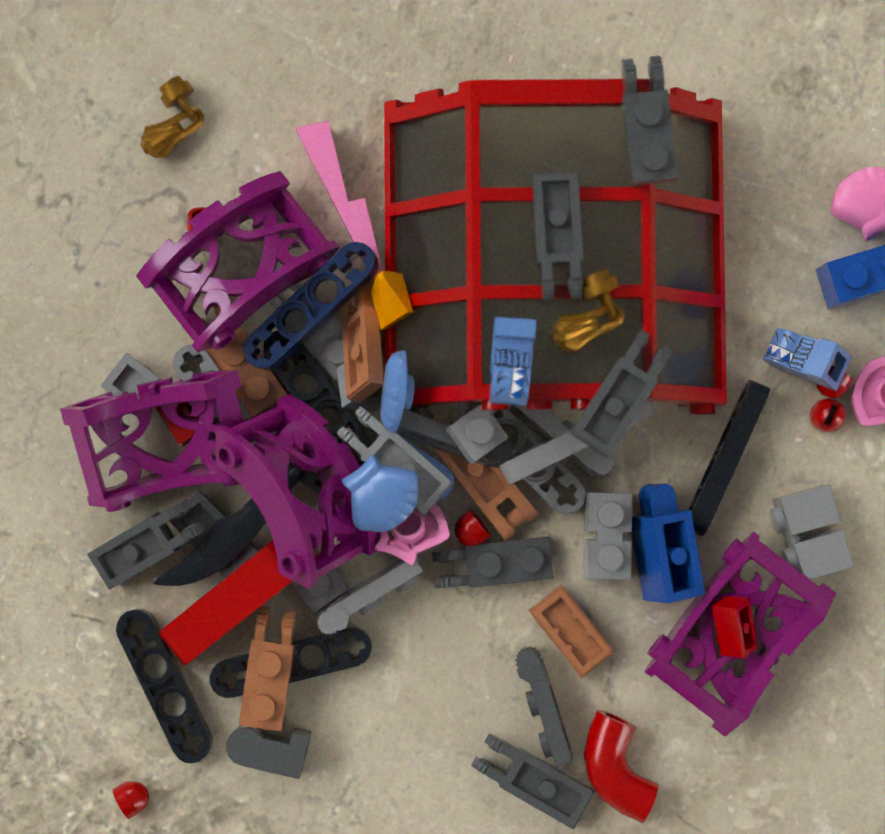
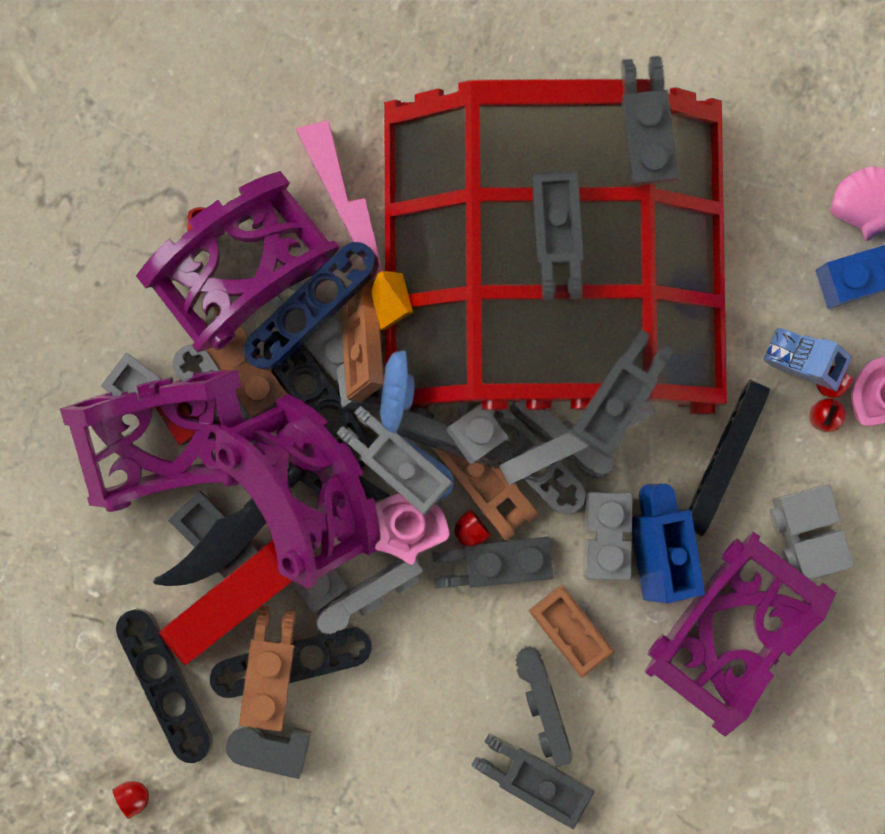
(141, 546): dark grey hinge -> none
(164, 136): pearl gold piece -> none
(381, 495): medium blue animal -> none
(511, 360): medium blue leg -> none
(576, 330): pearl gold piece -> none
(609, 770): red cylinder -> none
(735, 626): red piece -> none

